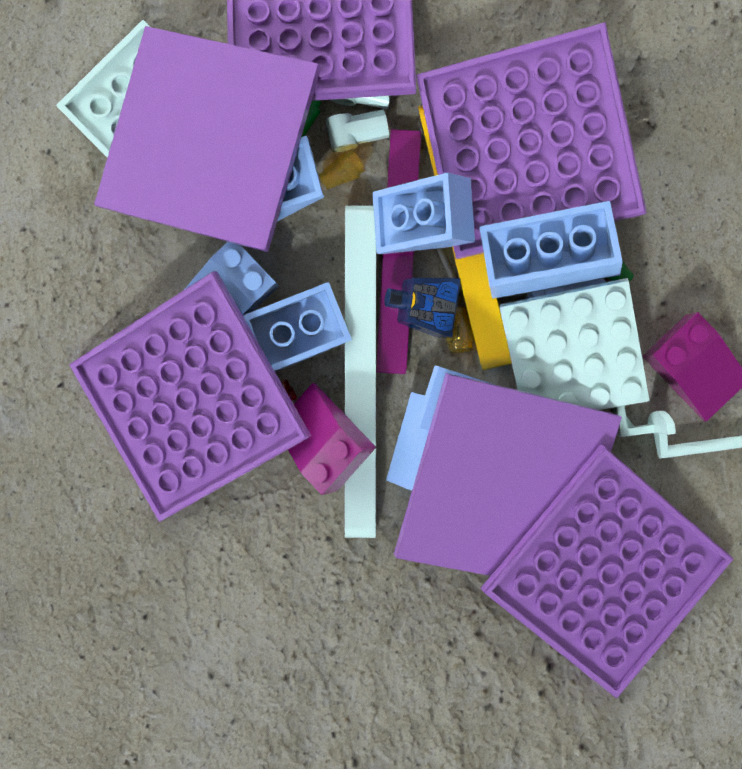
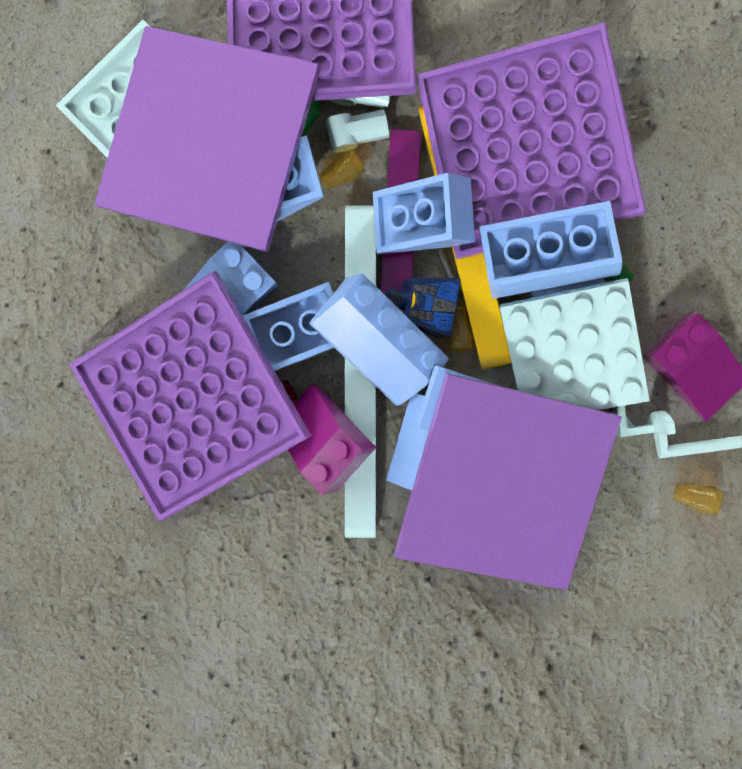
(378, 339): none -> light blue slope
(607, 572): medium lavender tile -> none
(699, 497): none -> clear yellow cone

